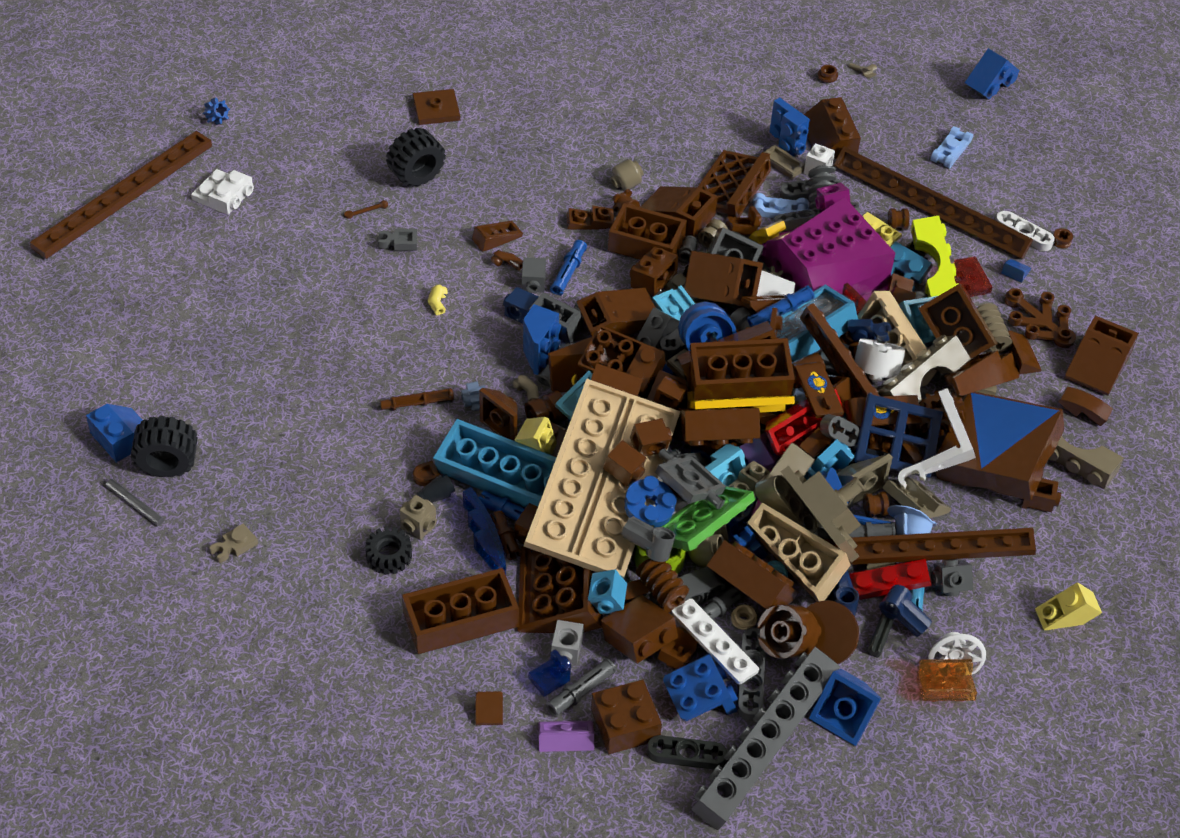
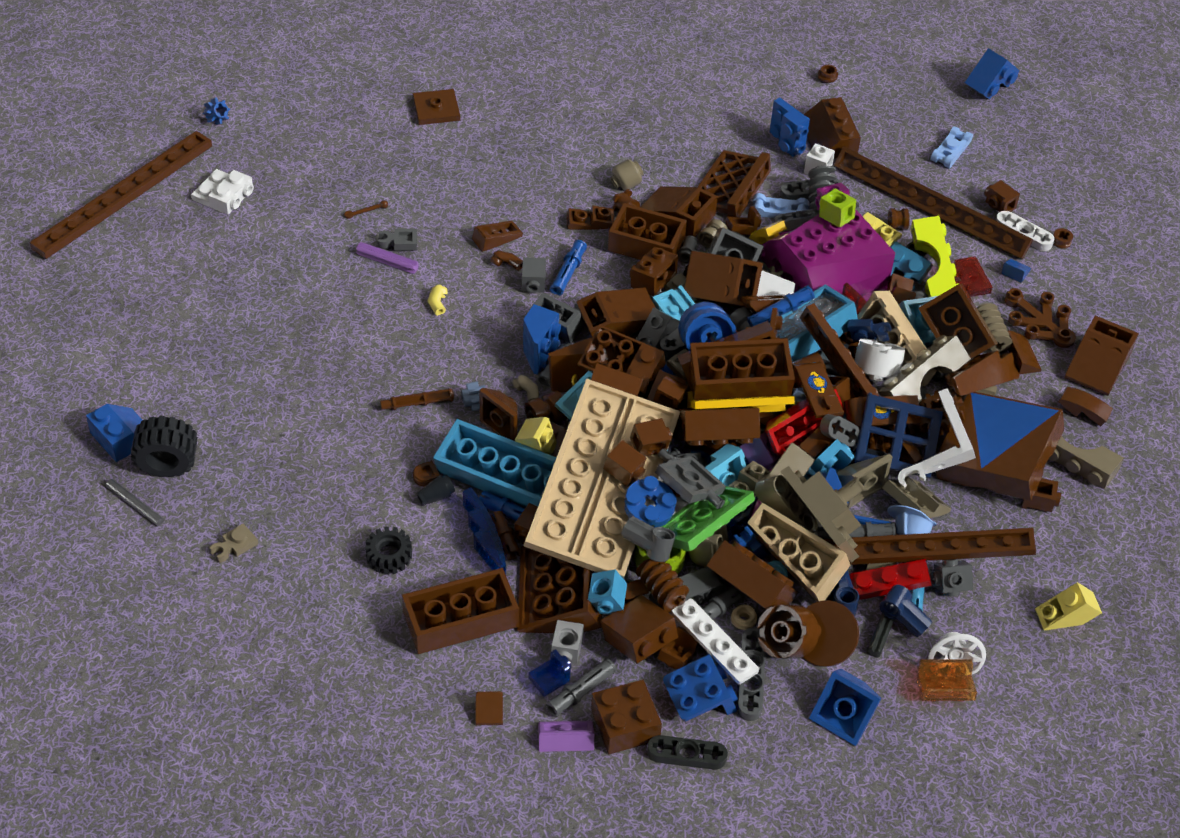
(386, 257): none -> medium lavender axle
(415, 157): black tyre -> none
(418, 517): dark tan brick -> none
(518, 304): dark blue brick -> none
(717, 809): dark grey brick -> none
(785, 162): dark tan tile -> none
(837, 207): none -> lime brick
(866, 71): dark tan hand -> none
(875, 504): reddish brown wheel -> none
(1001, 197): none -> reddish brown brick

